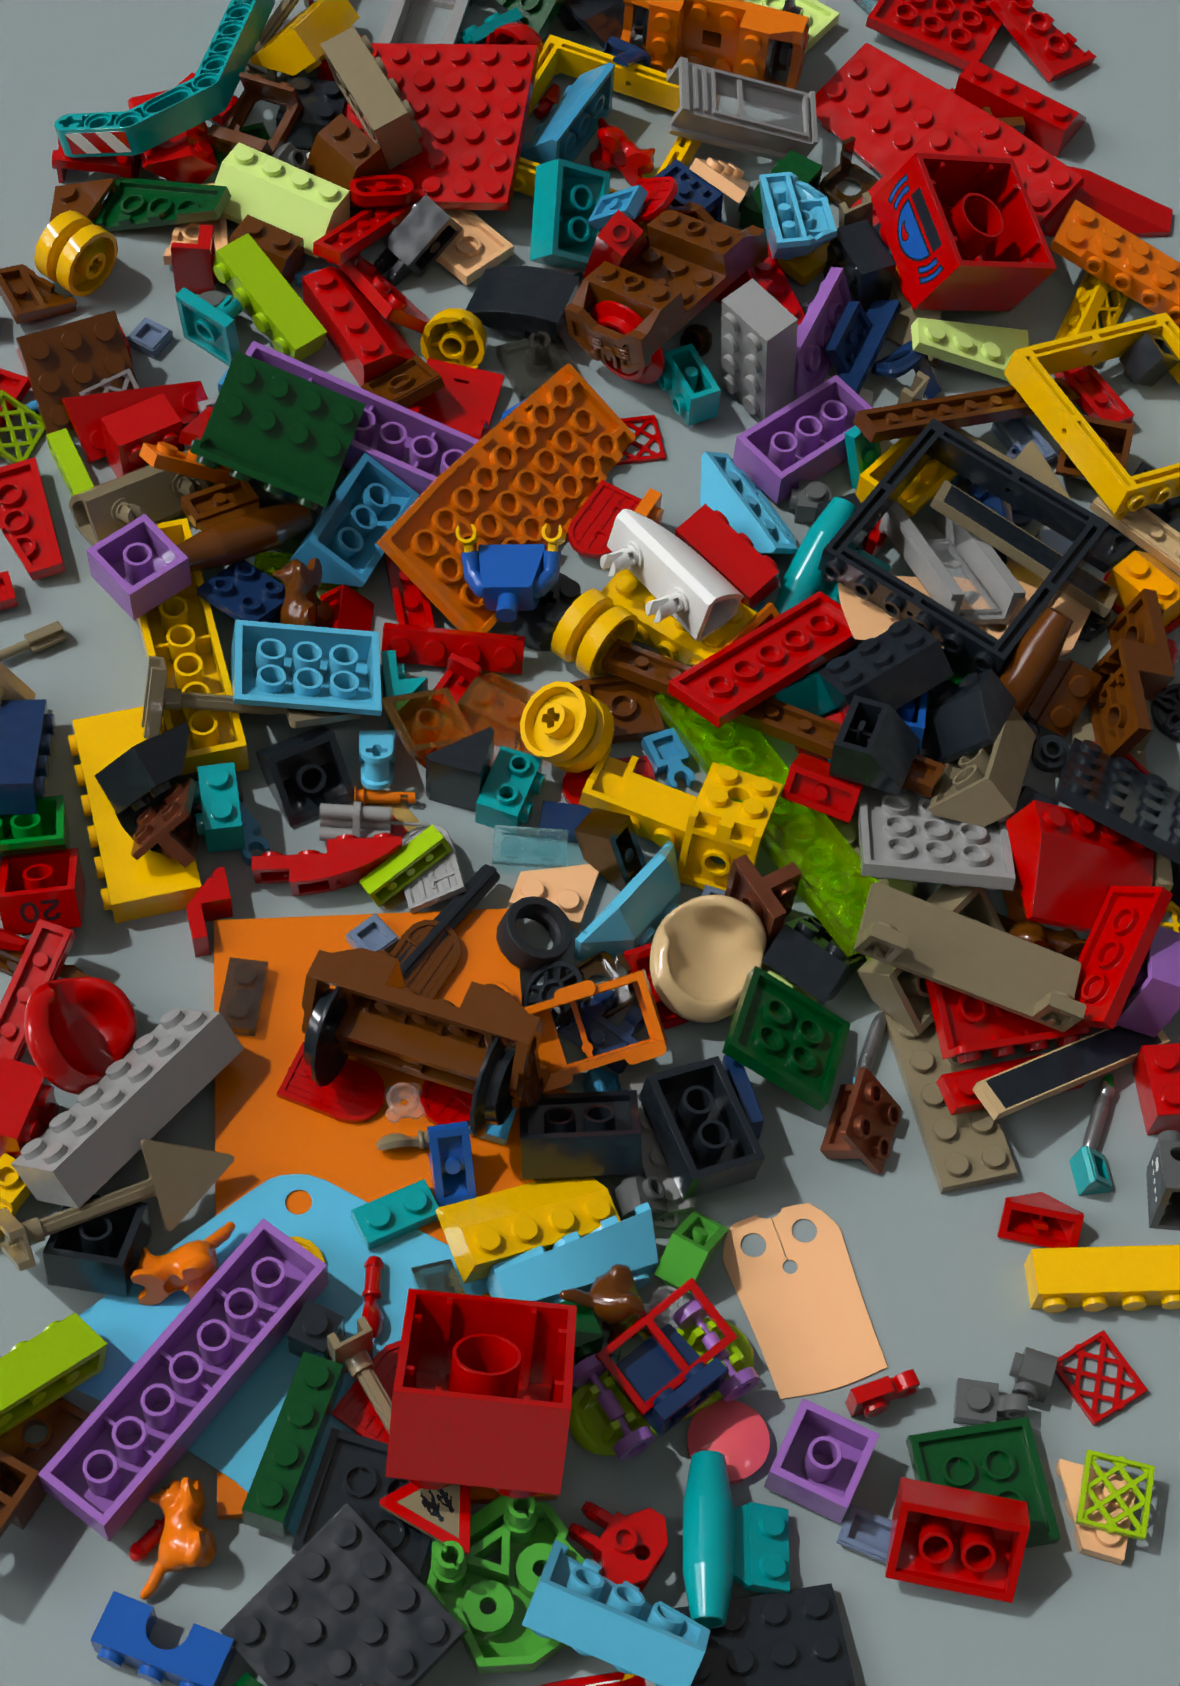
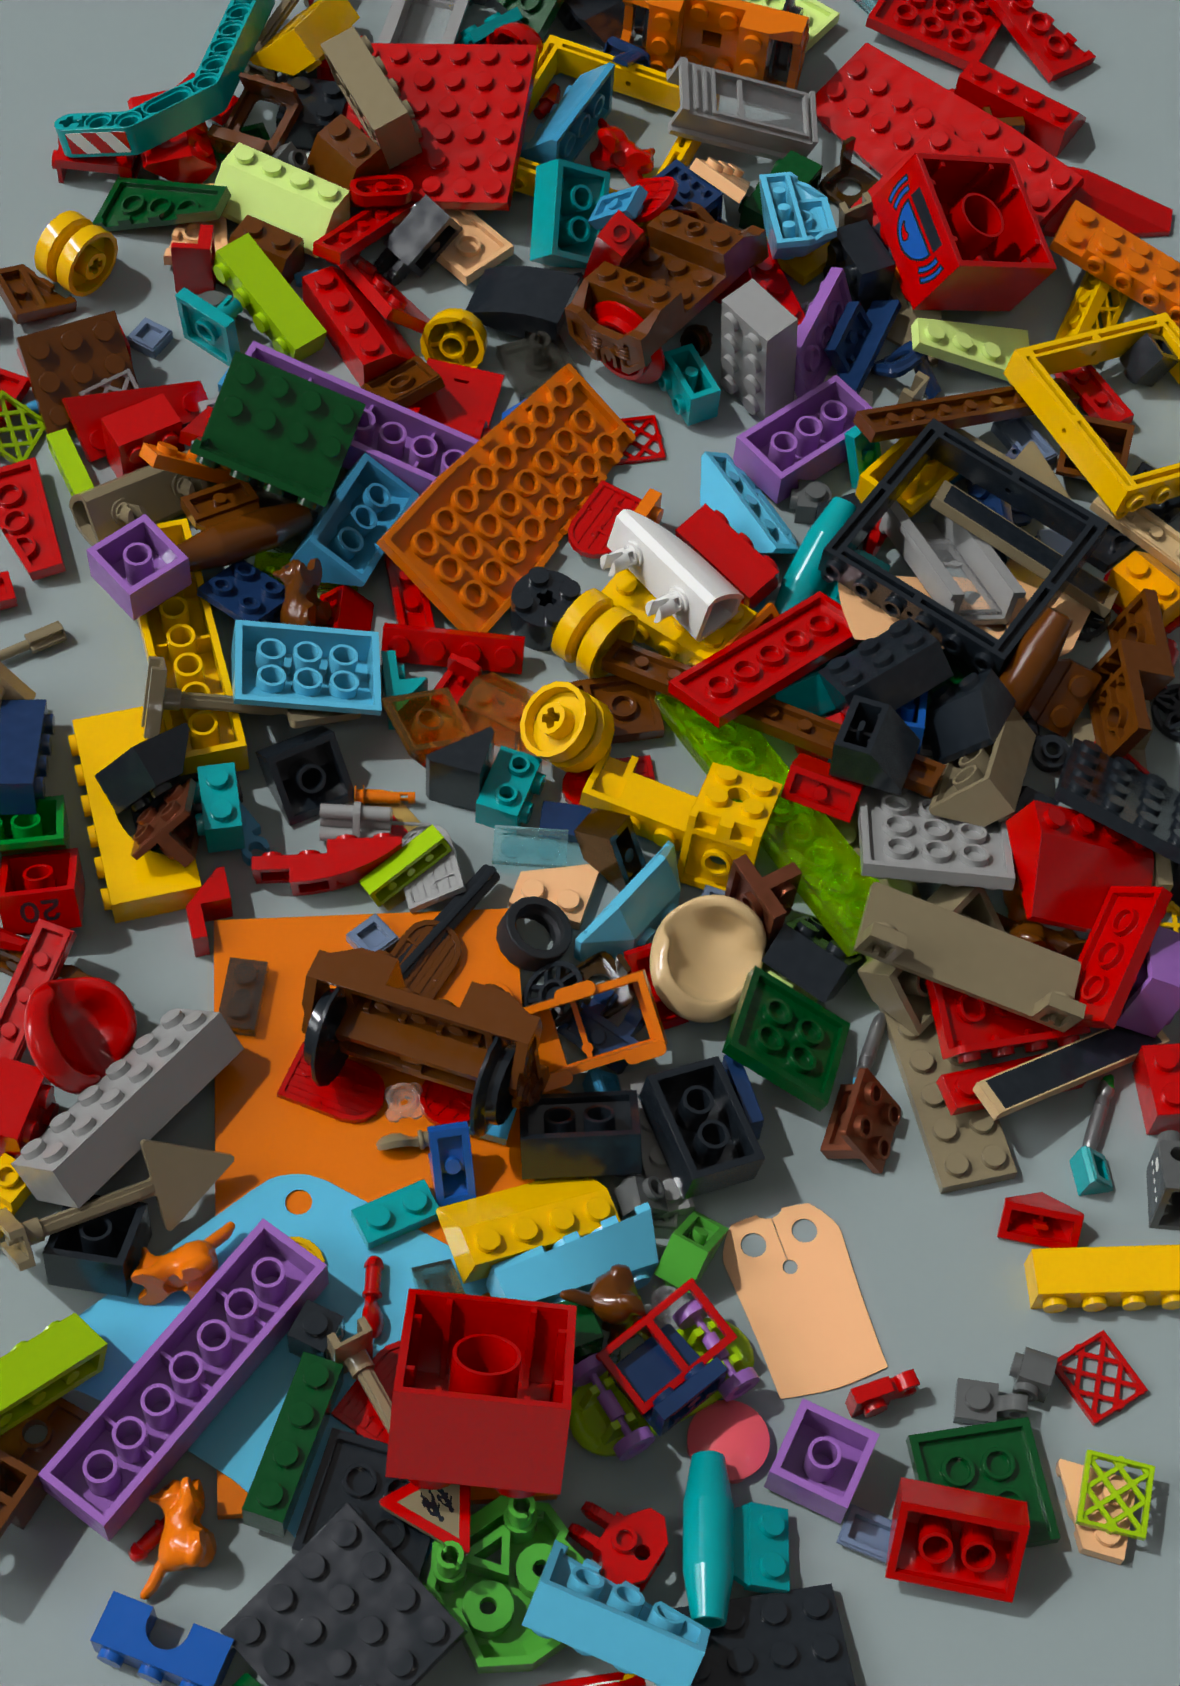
(82, 197): reddish brown wing -> none
(377, 758): medium azure piece -> none
(511, 574): blue torso -> none
(668, 755): dark azure plate -> none

